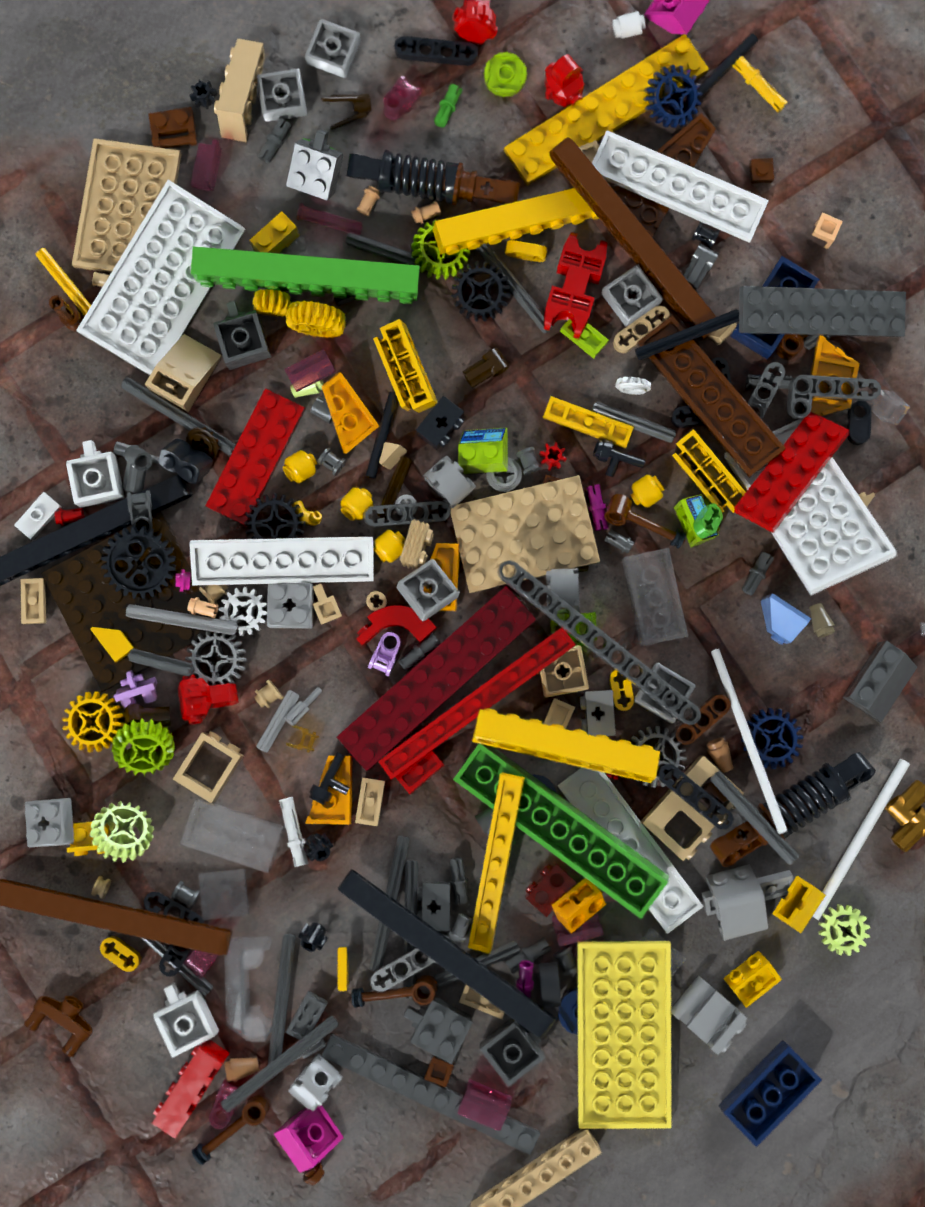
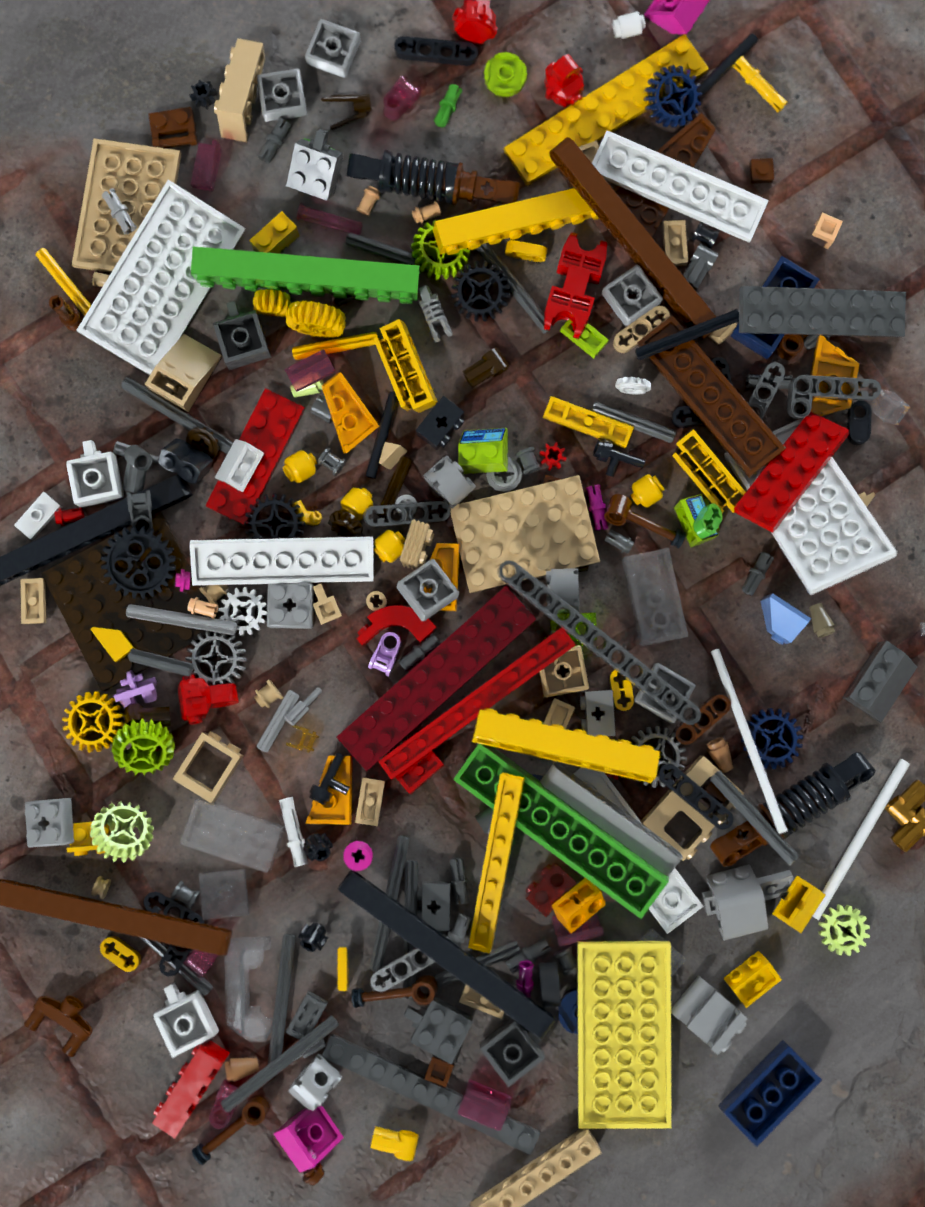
(119, 211): none -> light grey pin
(239, 465): none -> white panel
(335, 345): none -> yellow axle
(340, 518): none -> dark brown gear
(350, 860): none -> dark pink piece
(401, 1143): none -> yellow piece
(433, 312): none -> light grey hinge
(611, 819): none -> light grey beam
(675, 241): none -> tan plate

